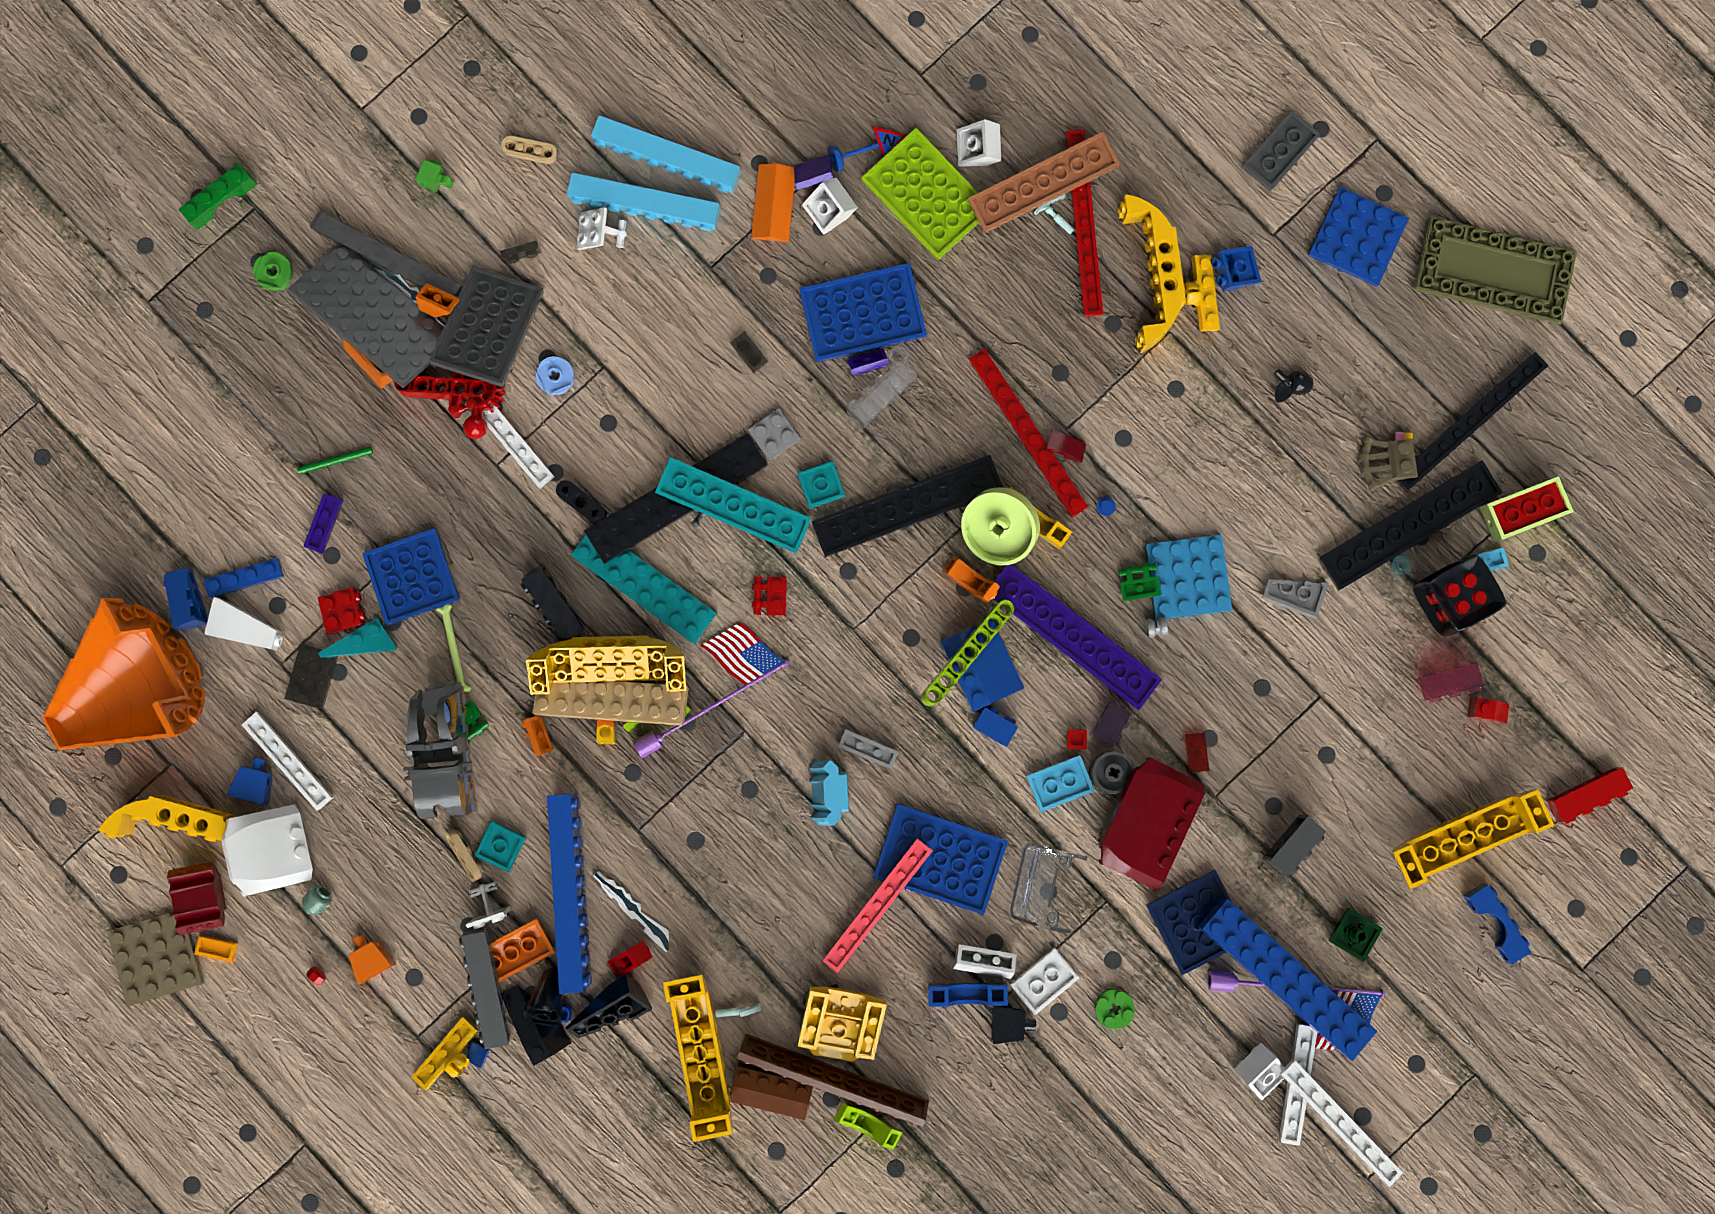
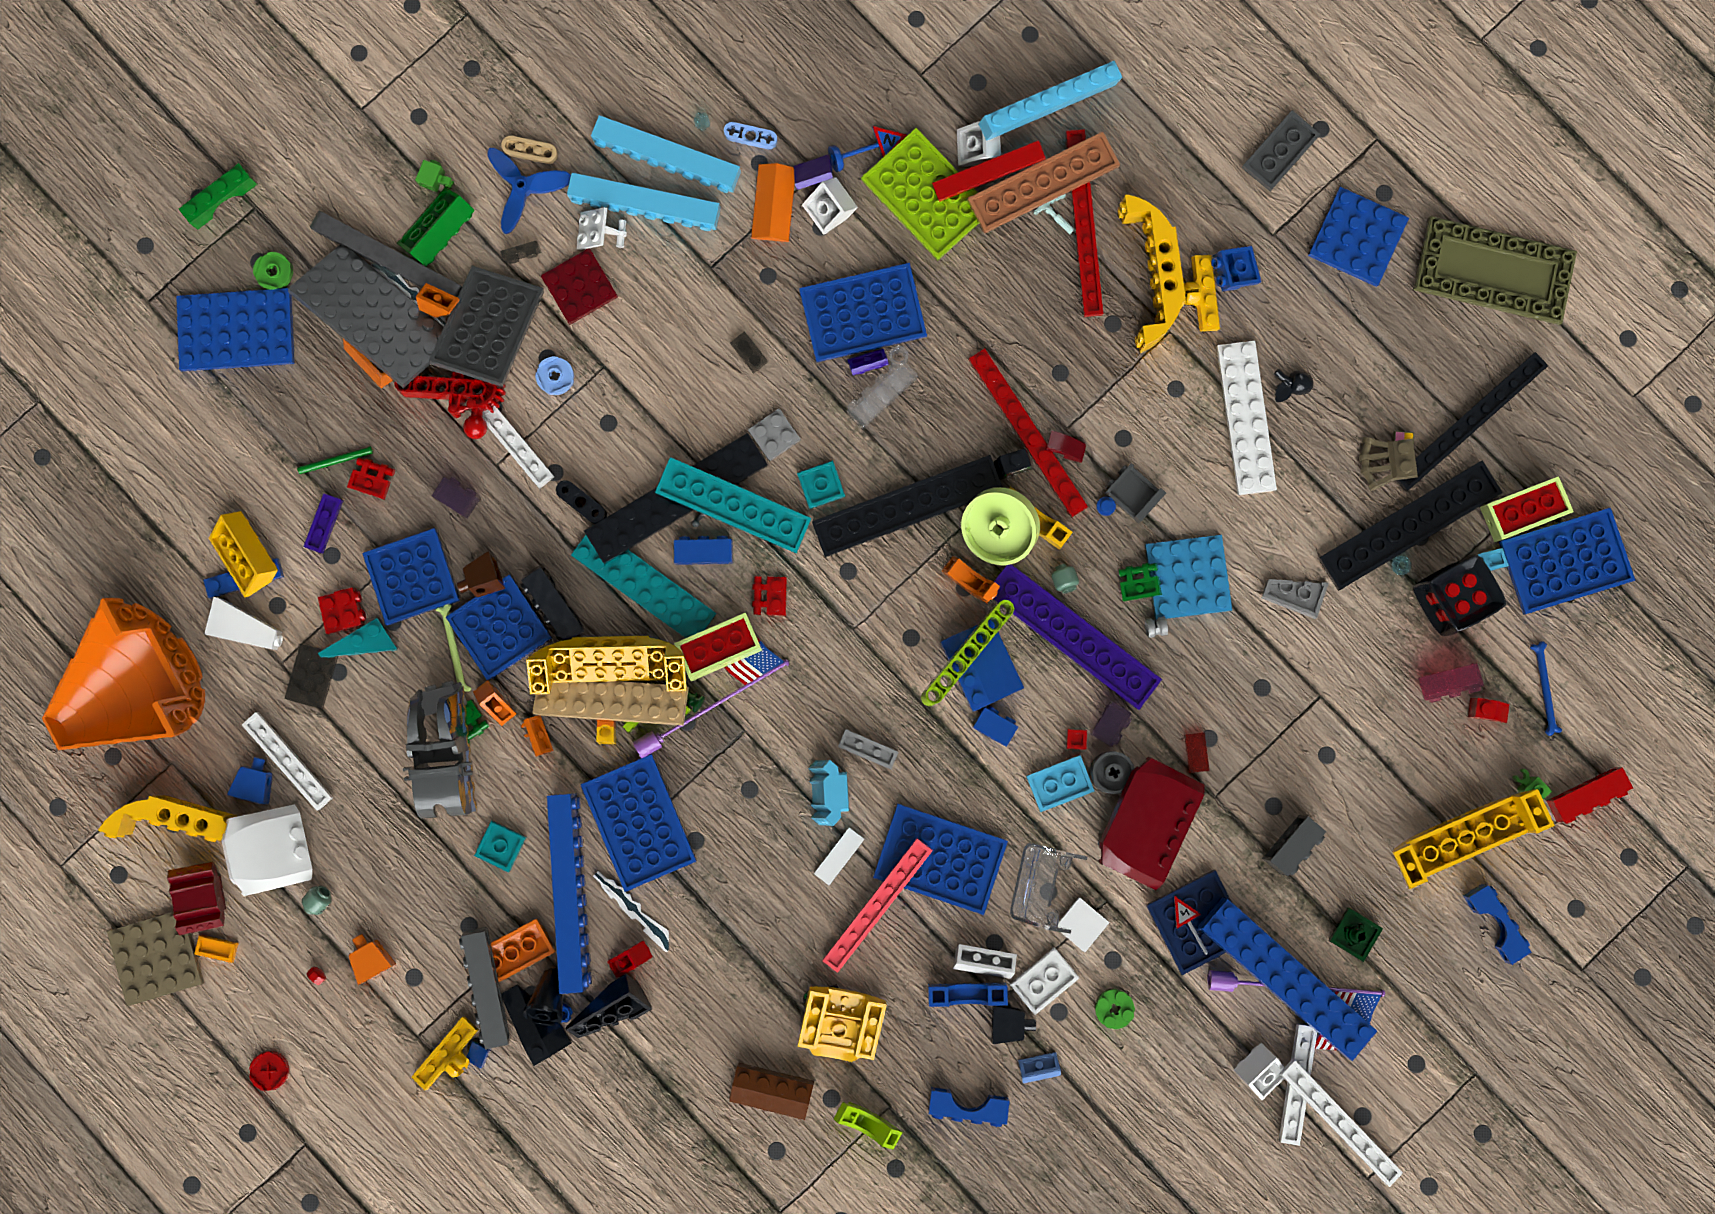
(184, 599): blue wedge -> none
(235, 329): none -> blue plate
(242, 553): none -> yellow slope
(269, 1071): none -> red tile
(369, 484): none -> red plate
(436, 226): none -> green slope
(455, 497): none -> clear purple brick
(463, 854): tan plate -> none
(482, 576): none -> reddish brown torso
(492, 915): white plate -> none
(494, 703): none -> orange slope
(499, 628): none -> blue plate
(535, 184): none -> blue piece
(579, 286): none -> dark red plate
(638, 823): none -> blue plate
(694, 701): none -> dark green pin
(700, 1057): yellow slope -> none
(702, 121): none -> clear light blue plate
(703, 551): none -> blue brick
(718, 646): none -> red brick
(736, 1011): light aqua piece -> none
(746, 128): none -> light blue beam
(833, 1080): reddish brown plate -> none
(839, 856): none -> white tile
(989, 171): none -> red tile
(993, 1110): none -> blue arch
(1013, 463): none -> black torso
(1039, 1067): none -> medium blue slope
(1050, 100): none -> medium azure brick
(1065, 578): none -> sand green head
(1084, 924): none -> white tile
(1134, 493): none -> dark grey panel
(1184, 915): none -> piece
(1246, 418): none -> white plate
(1530, 783): none -> bright green brick
(1552, 726): none -> blue piece
(1567, 561): none -> blue plate

